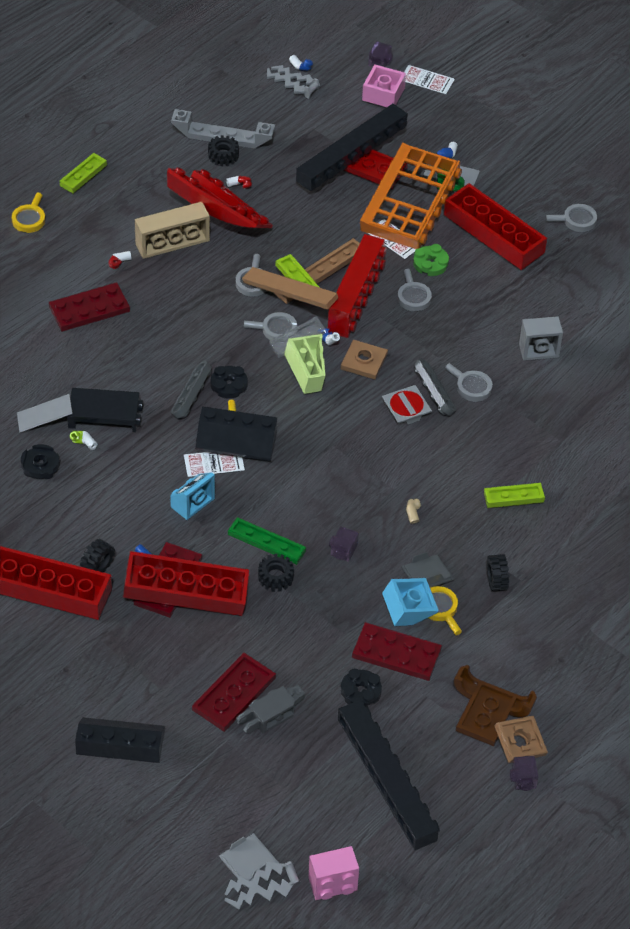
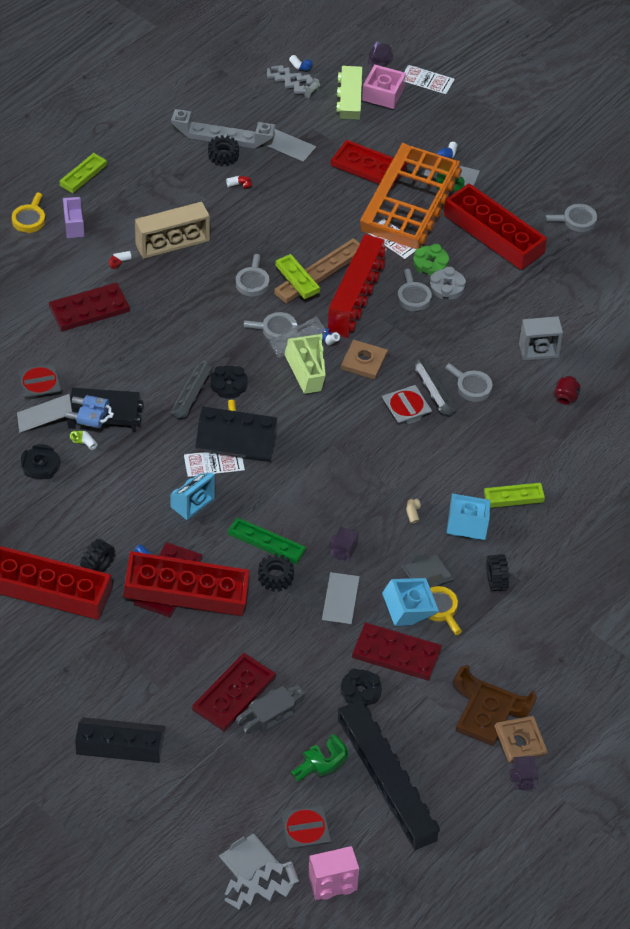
(39, 380): none -> piece
(73, 217): none -> lavender panel
(92, 411): none -> medium blue piece
(217, 198): red wedge -> none
(290, 145): none -> light grey sticker
(290, 288): medium nougat tile -> none
(305, 827): none -> piece
(320, 765): none -> green piece
(340, 598): none -> light grey sticker
(349, 92): none -> yellowish green wedge
(351, 147): black brick -> none
(447, 275): none -> light grey plate
(468, 516): none -> medium azure slope
(567, 390): none -> dark red head

